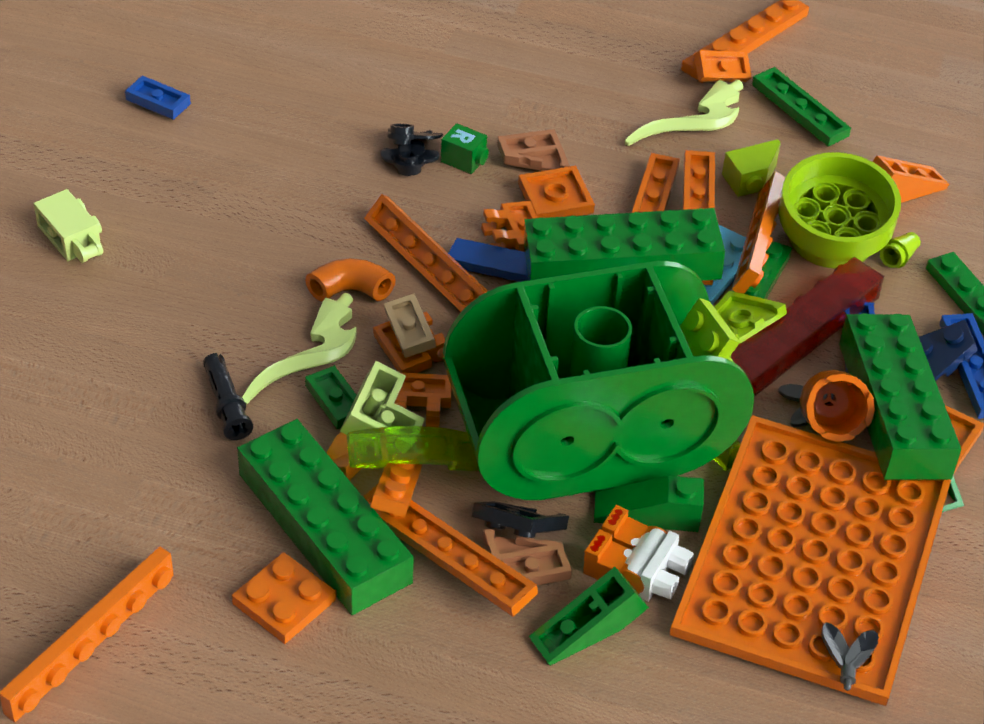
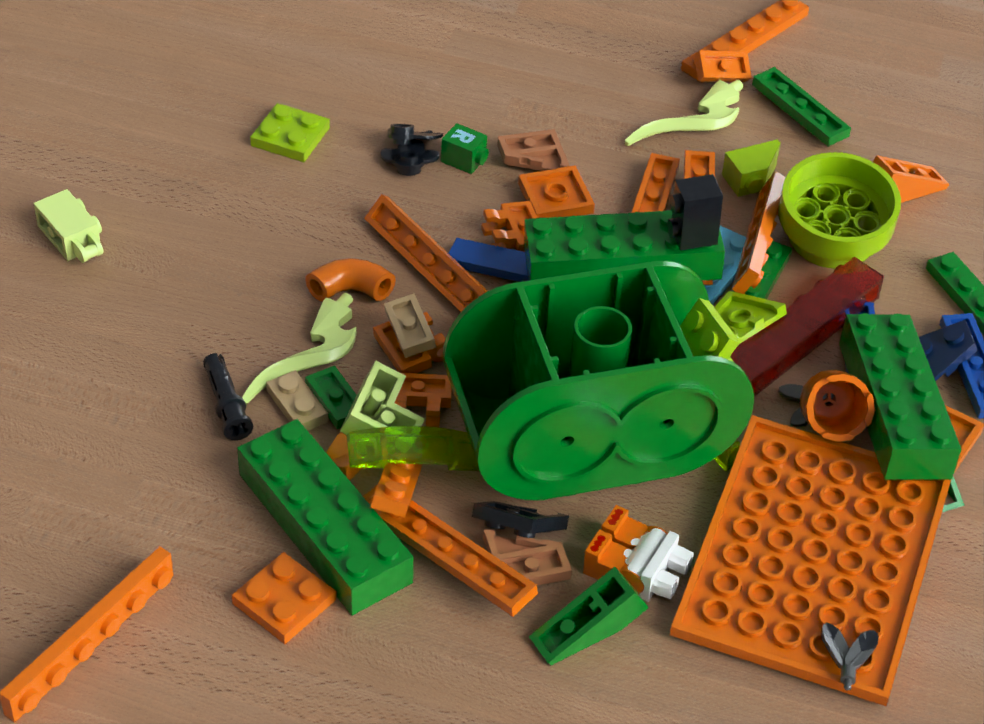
(157, 97): blue plate -> none
(290, 132): none -> lime plate
(297, 400): none -> tan plate
(659, 502): green slope -> none
(695, 212): none -> black brick
(900, 250): lime cone -> none

